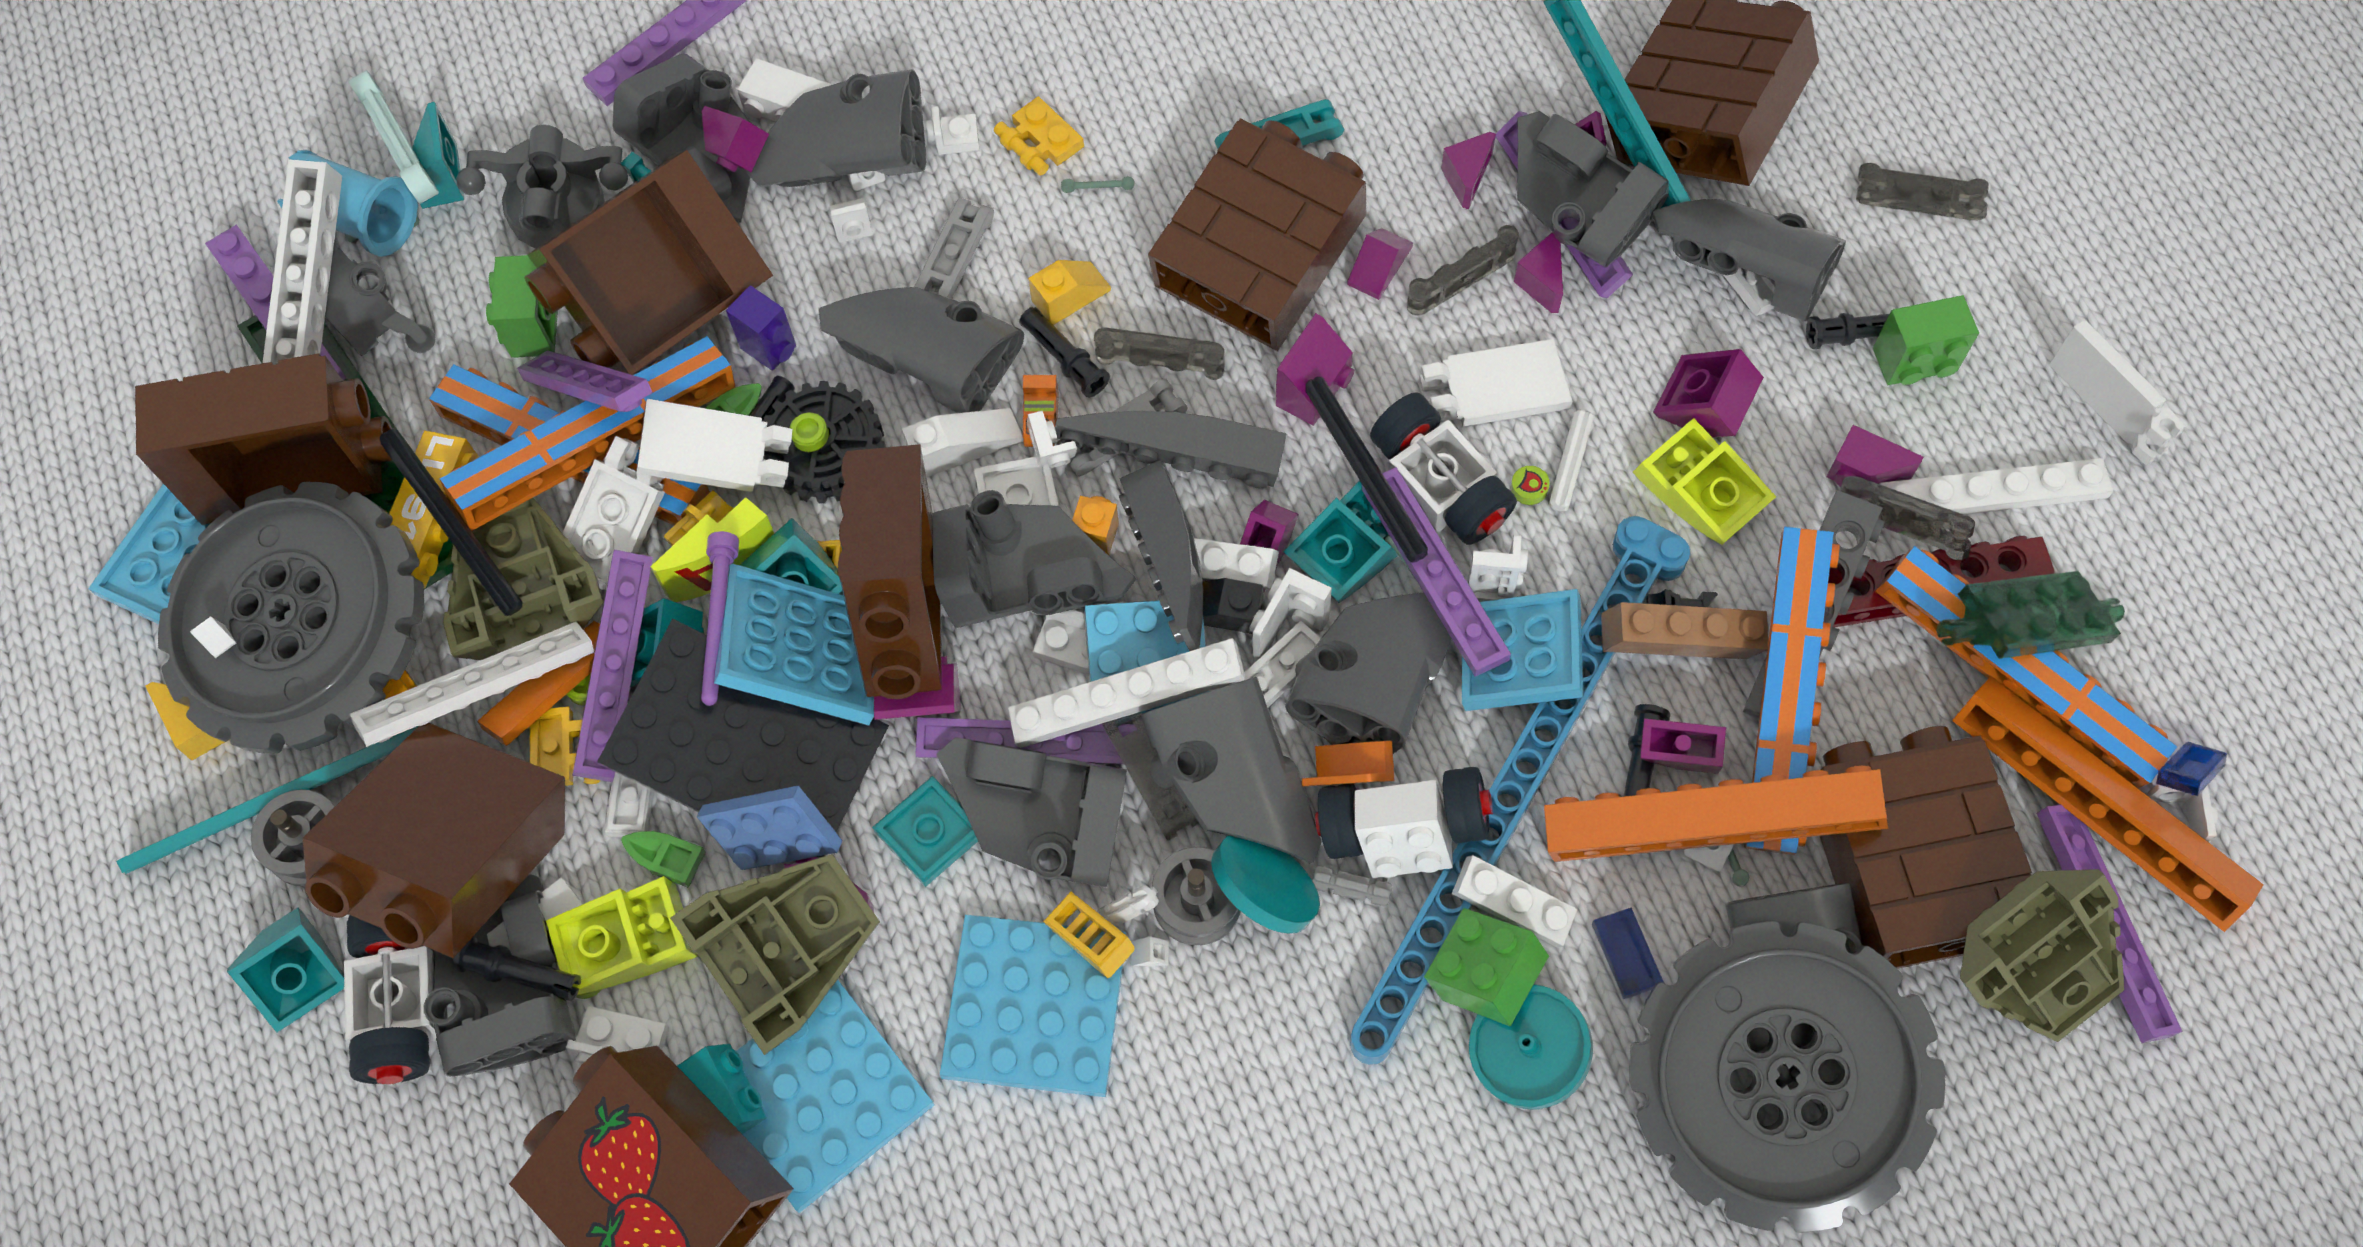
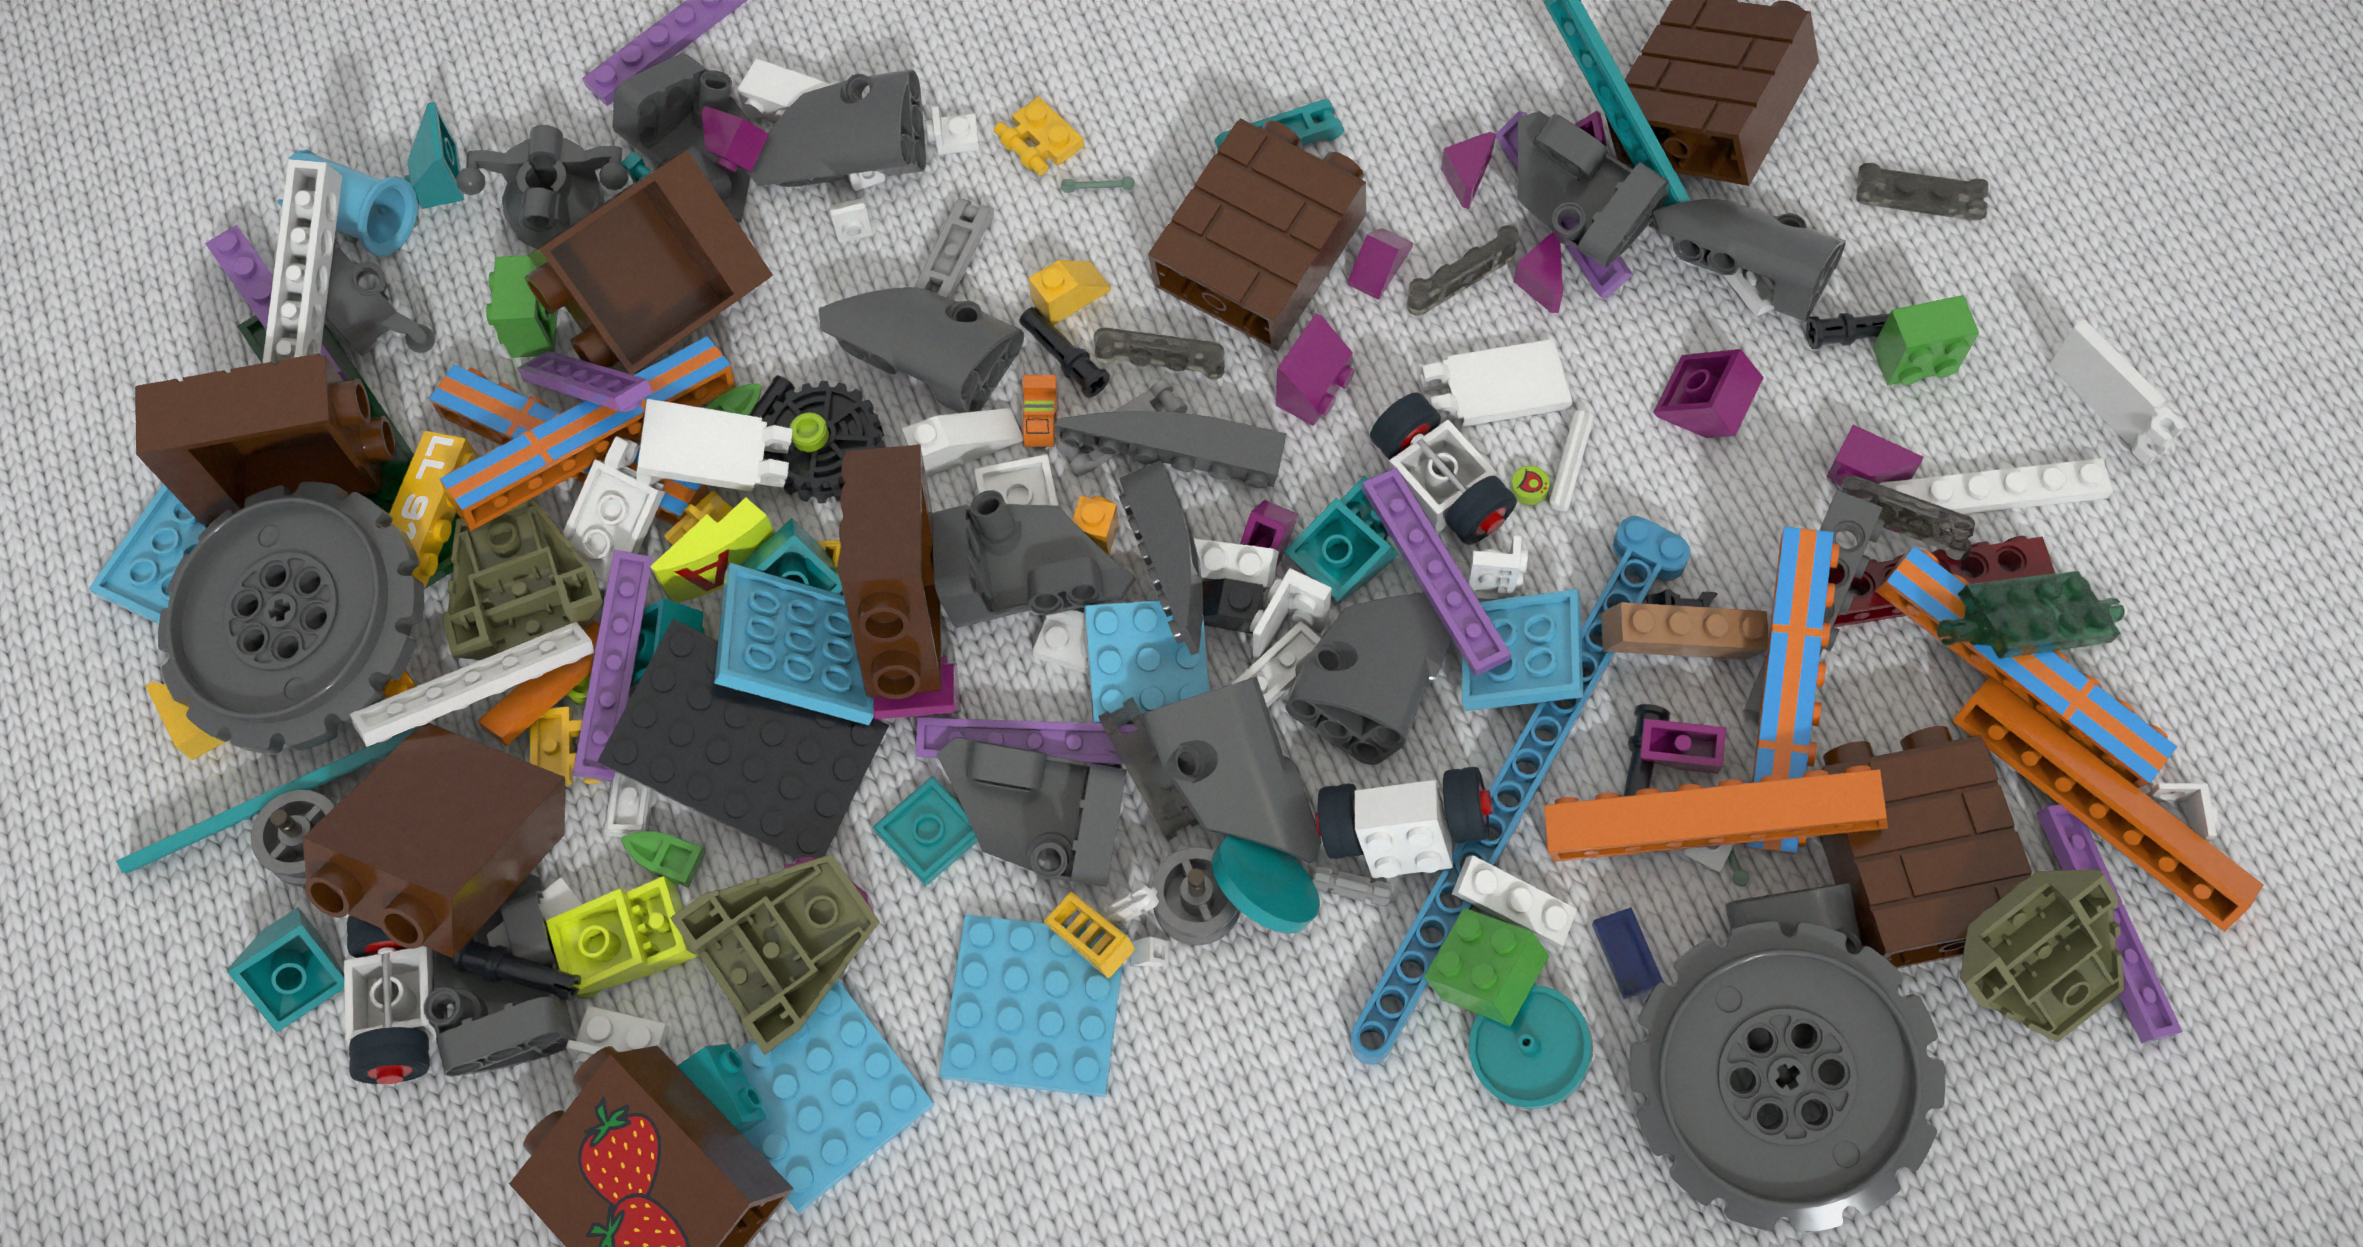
(213, 636): white piece -> none
(409, 165): light aqua piece -> none
(451, 522): black axle -> none
(722, 550): medium lavender piece -> none
(761, 328): dark purple brick -> none
(769, 828): medium blue plate -> none
(1042, 437): white bracket -> none
(1126, 693): white plate -> none
(1353, 764): orange panel -> none
(1366, 470): black axle -> none
(1704, 482): neon yellow slope -> none
(2191, 768): clear blue tile -> none

